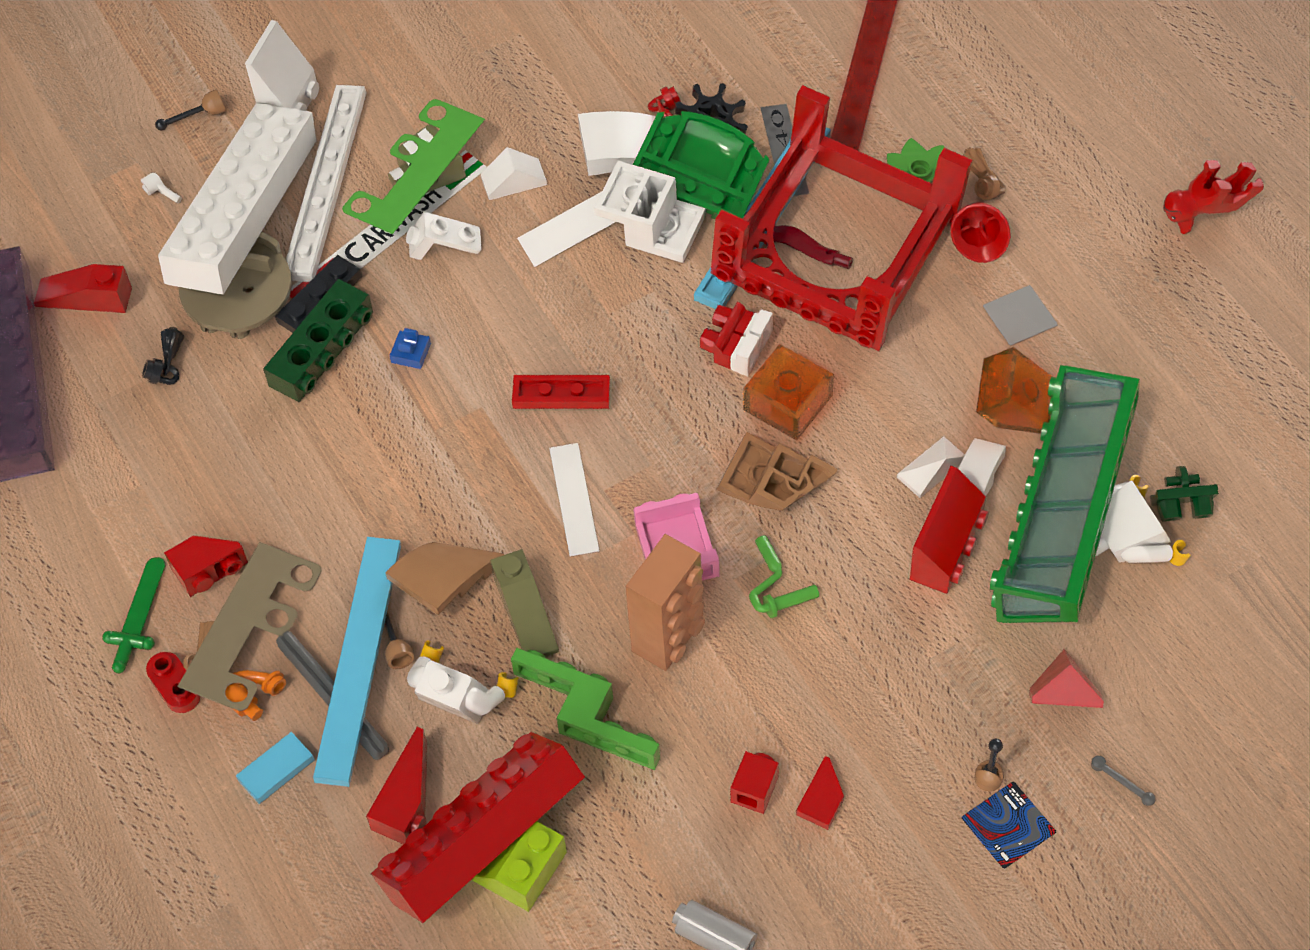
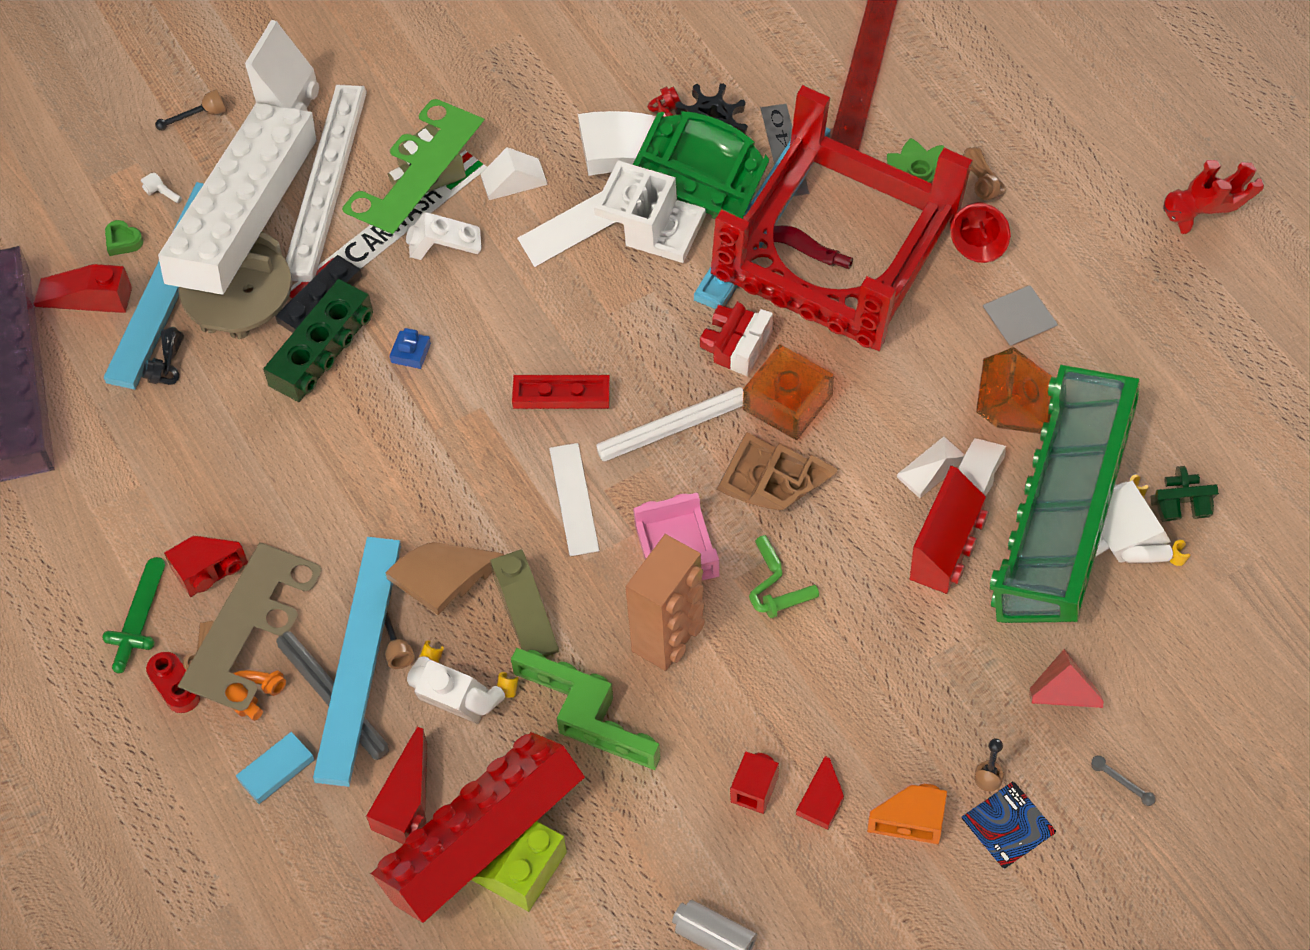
(121, 238): none -> bright green tile
(145, 325): none -> medium azure tile
(670, 424): none -> white axle
(911, 814): none -> orange slope

